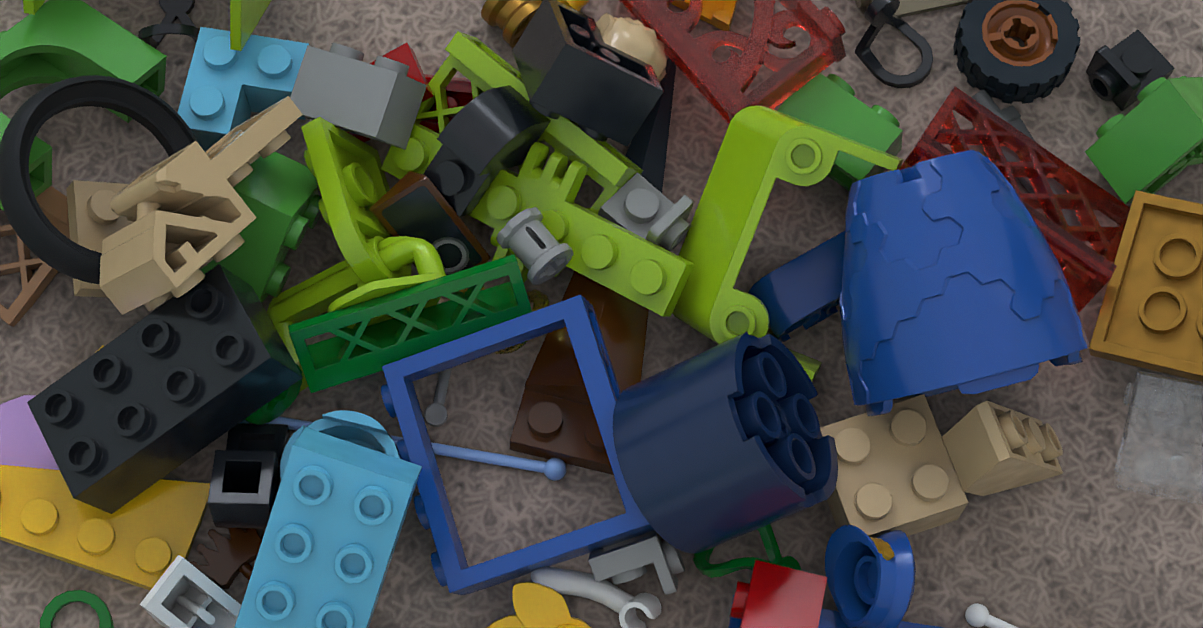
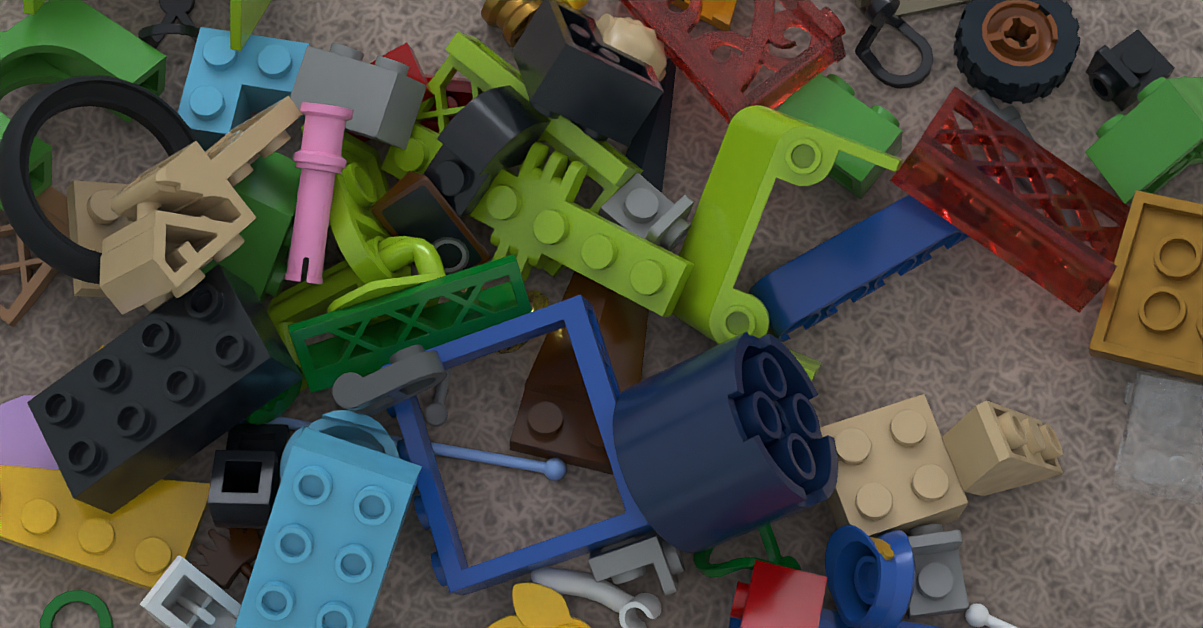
(319, 162): none -> bright pink pin
(409, 374): none -> dark grey plate
(534, 245): light grey bush -> none
(938, 574): none -> light grey bracket
(948, 285): blue piece -> none

